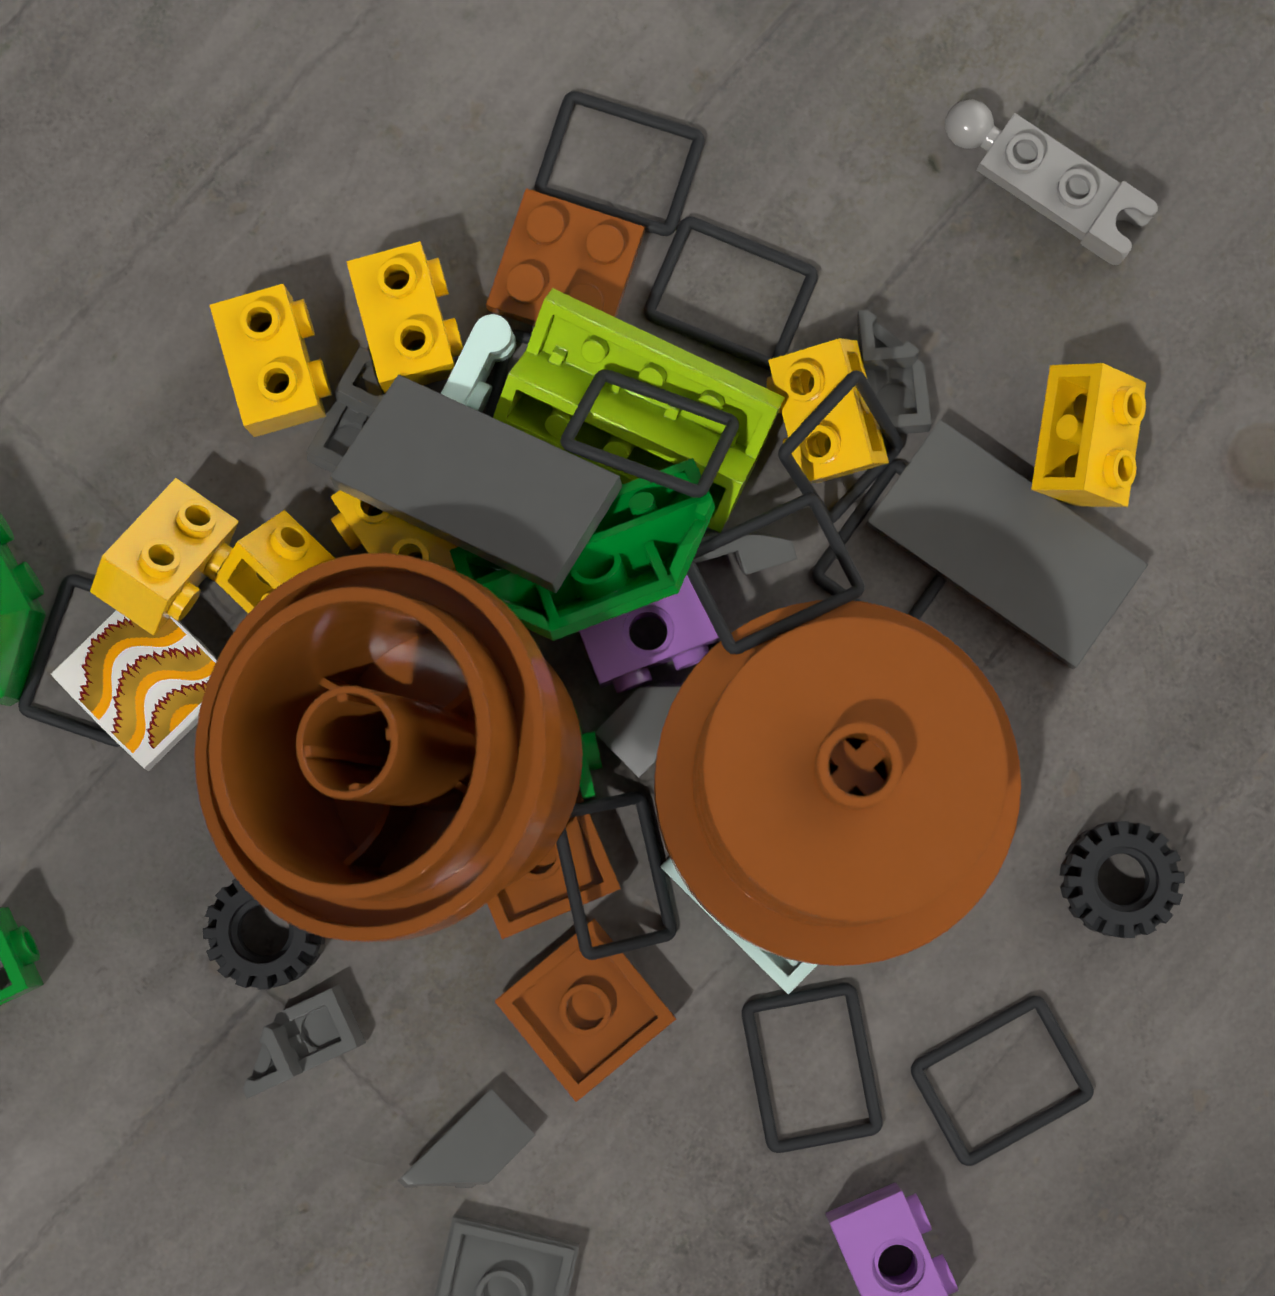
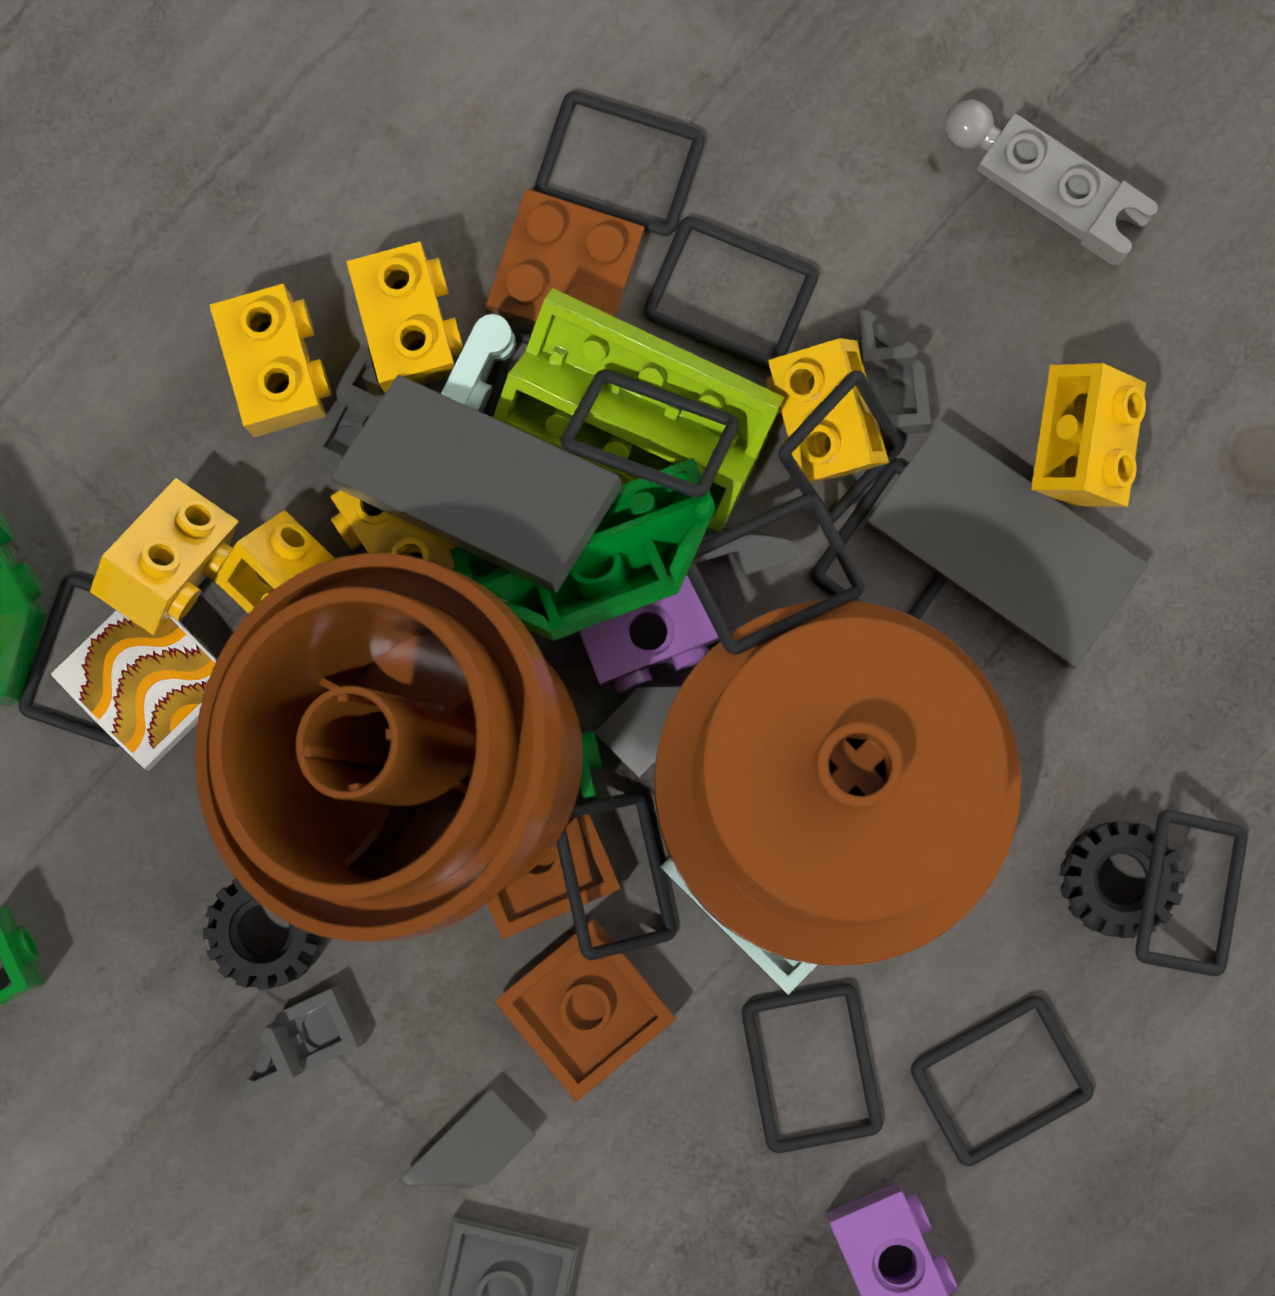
(1152, 887): none -> black piece

